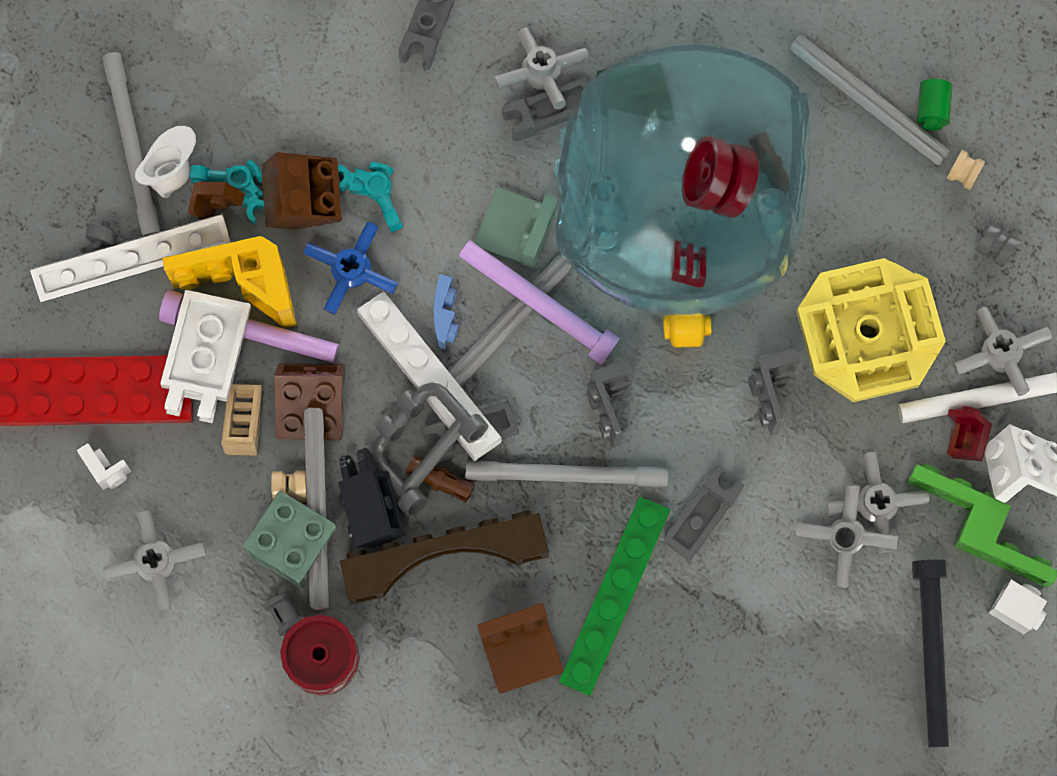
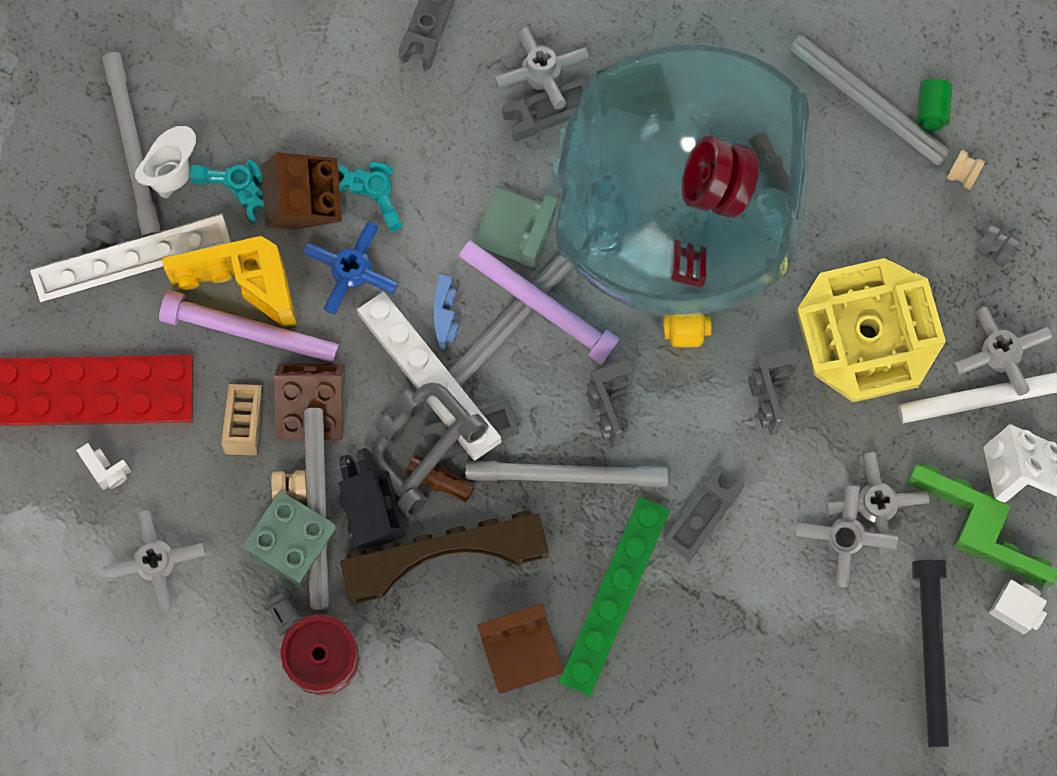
(204, 352): white tile -> none
(211, 196): reddish brown bracket -> none
(969, 434): dark red bracket -> none

